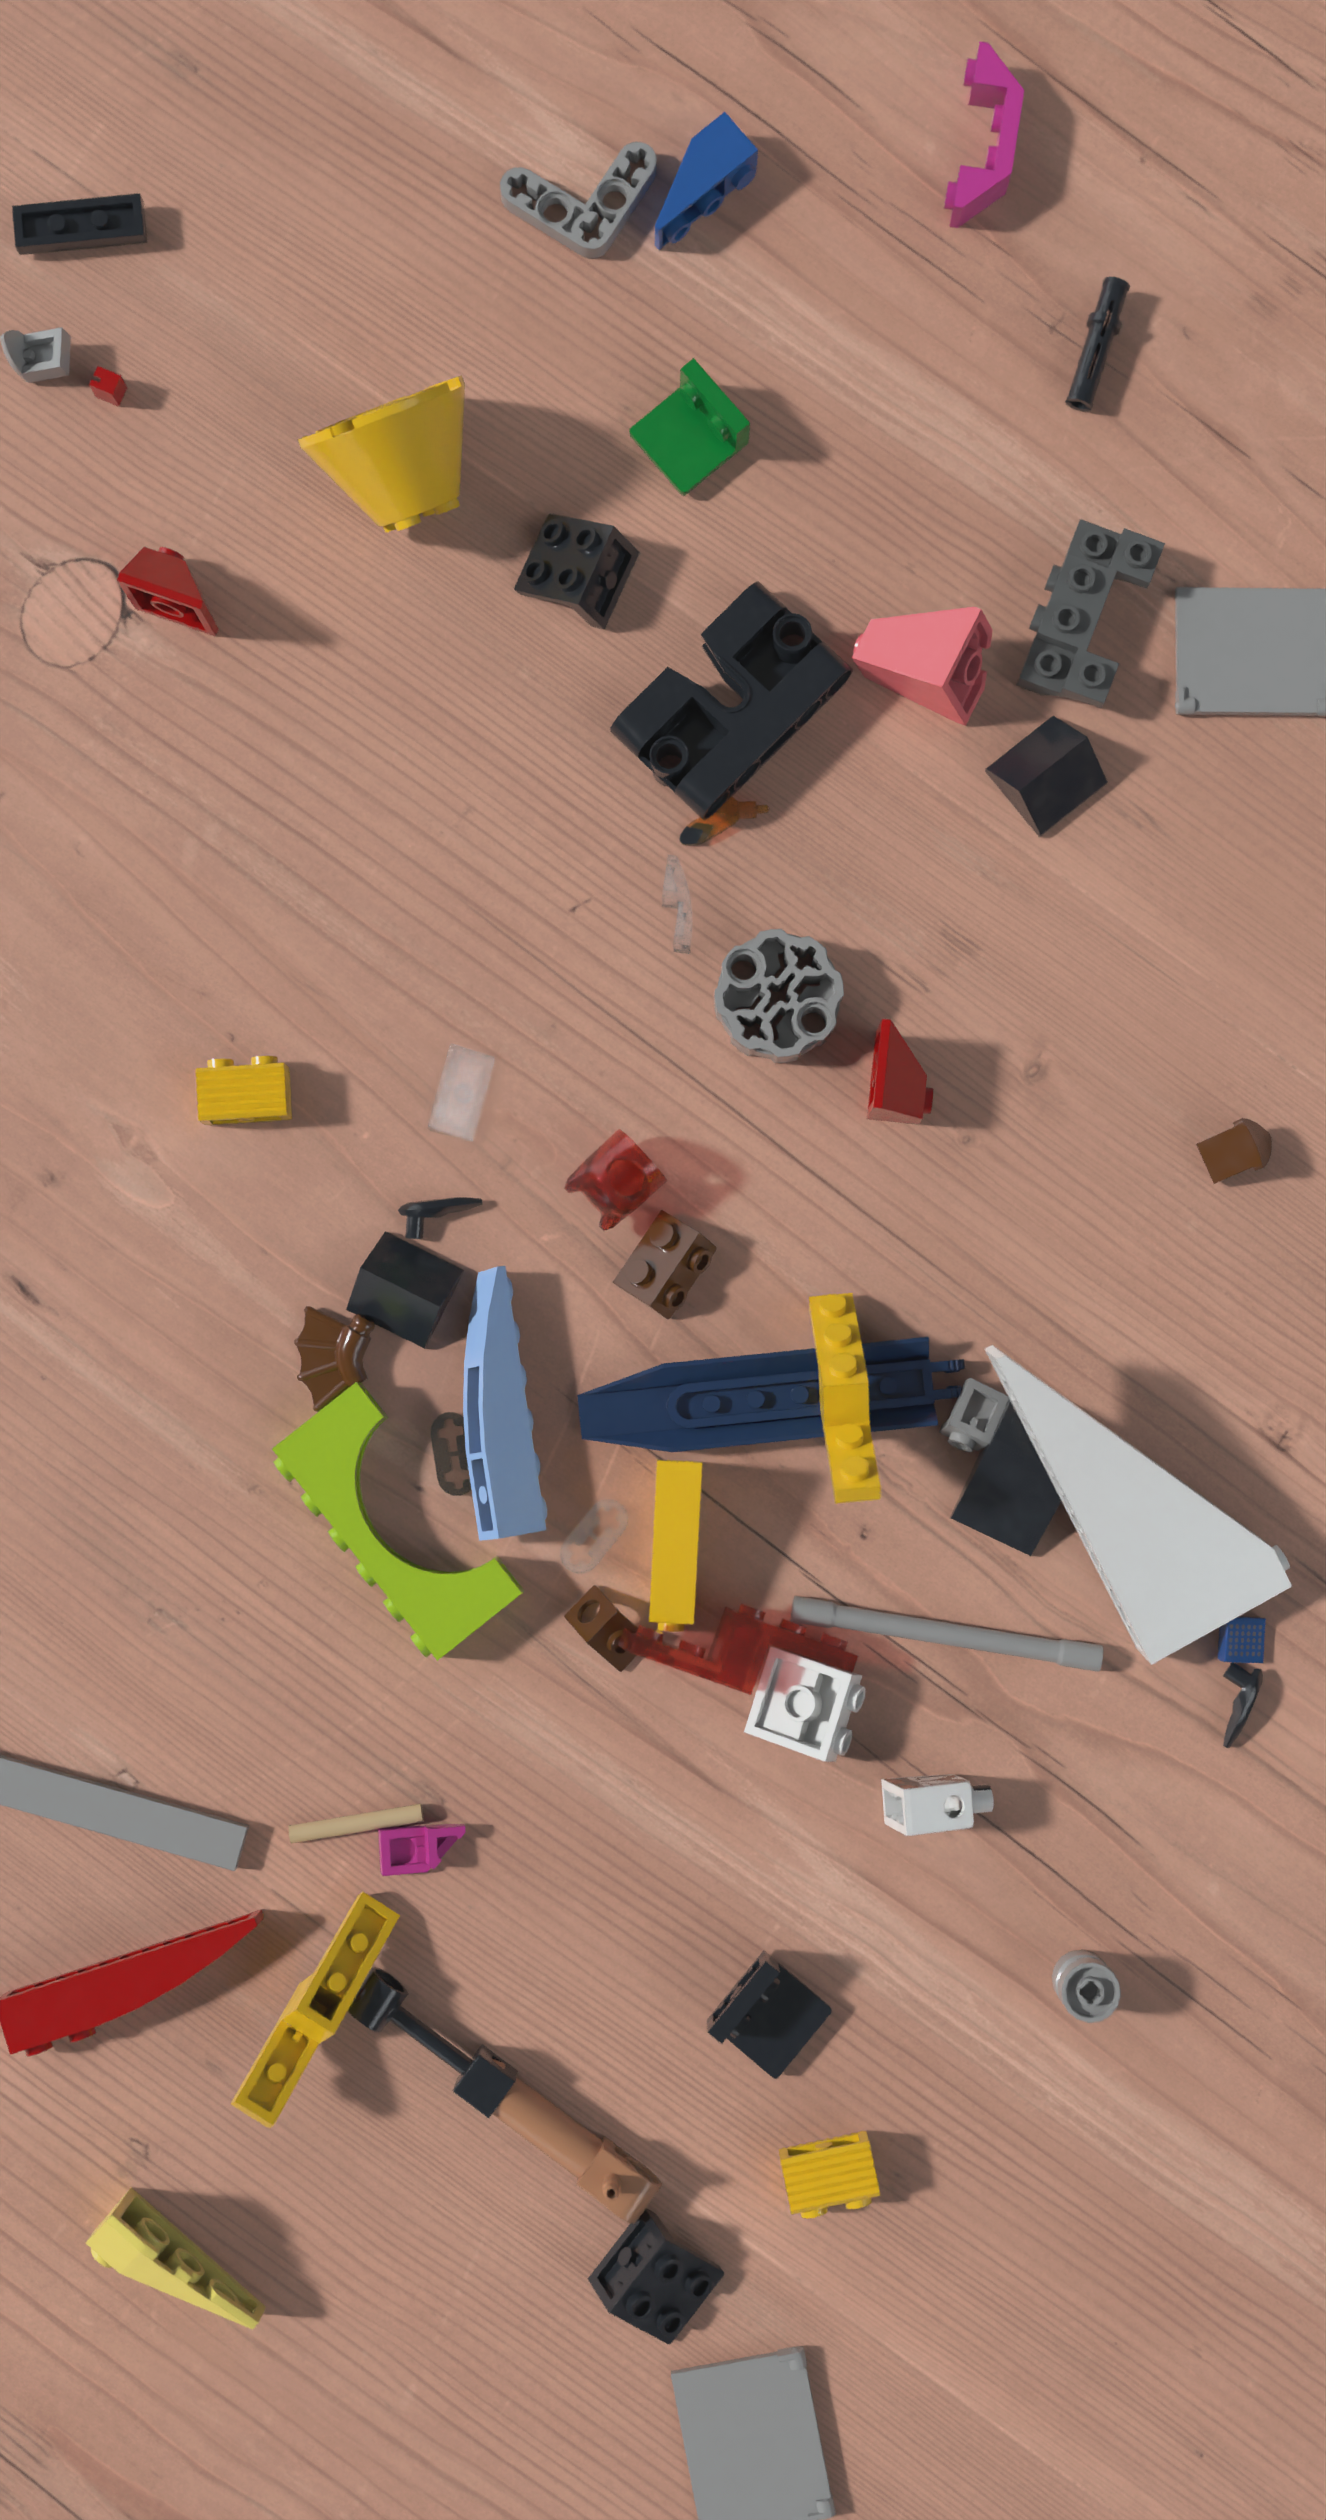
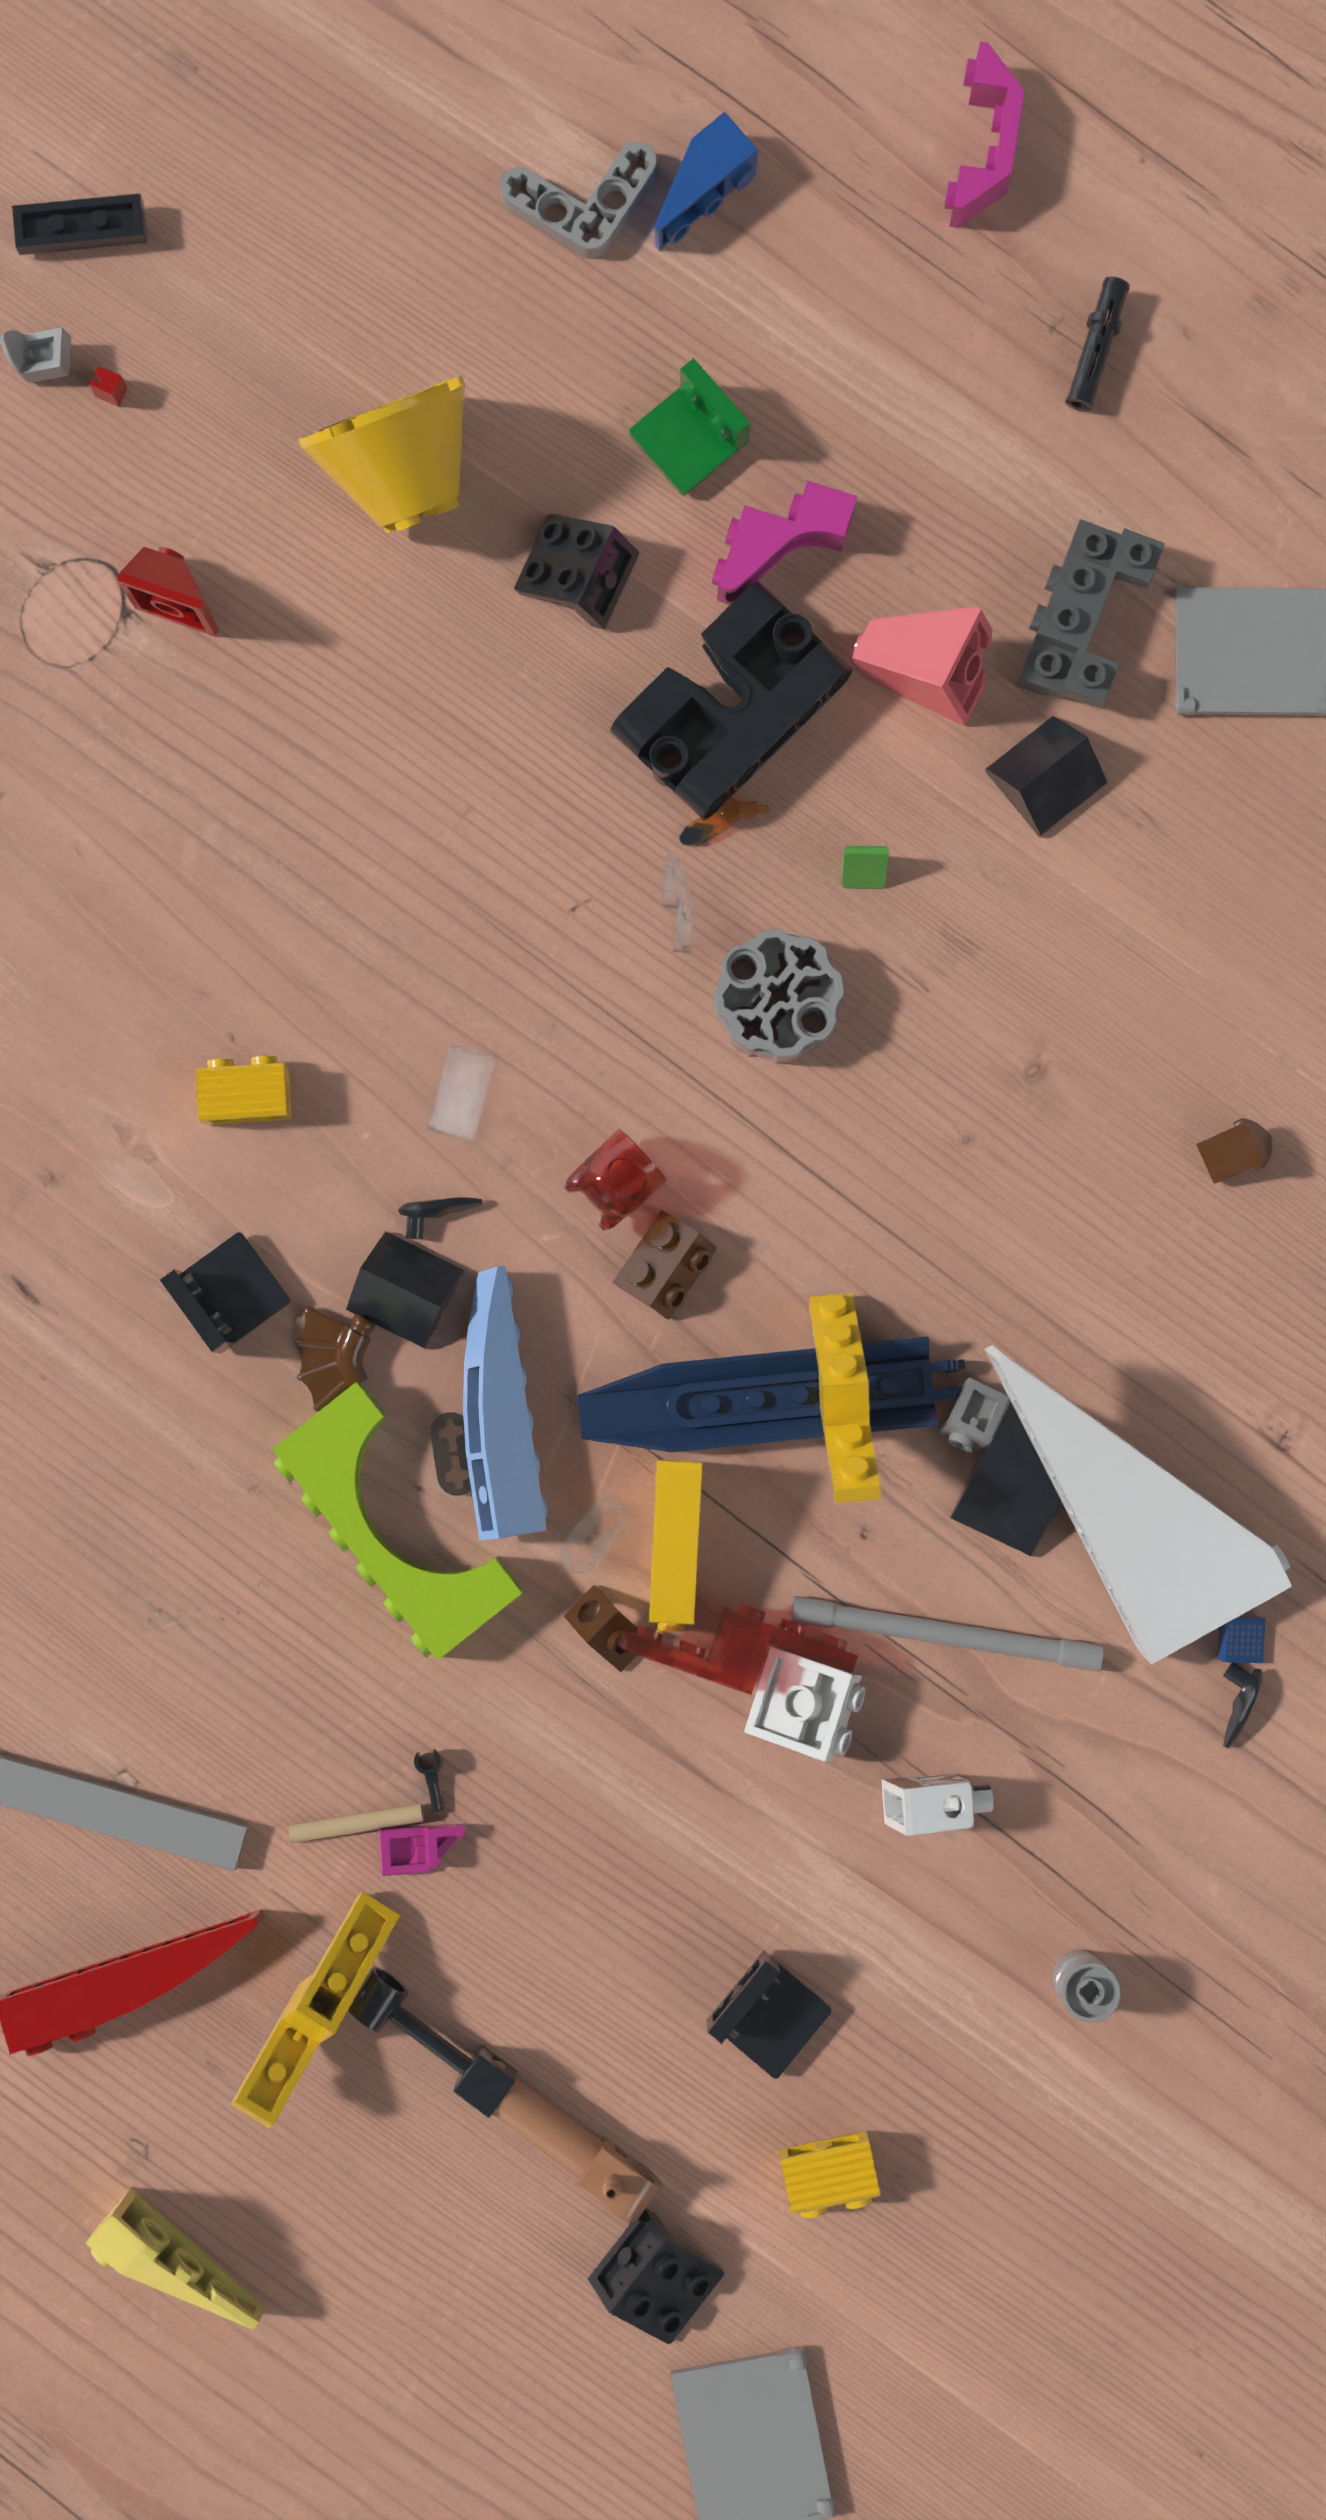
(227, 1293): none -> black bracket
(432, 1779): none -> black hand
(763, 539): none -> dark pink arch
(864, 867): none -> bright green slope
(897, 1080): red slope -> none

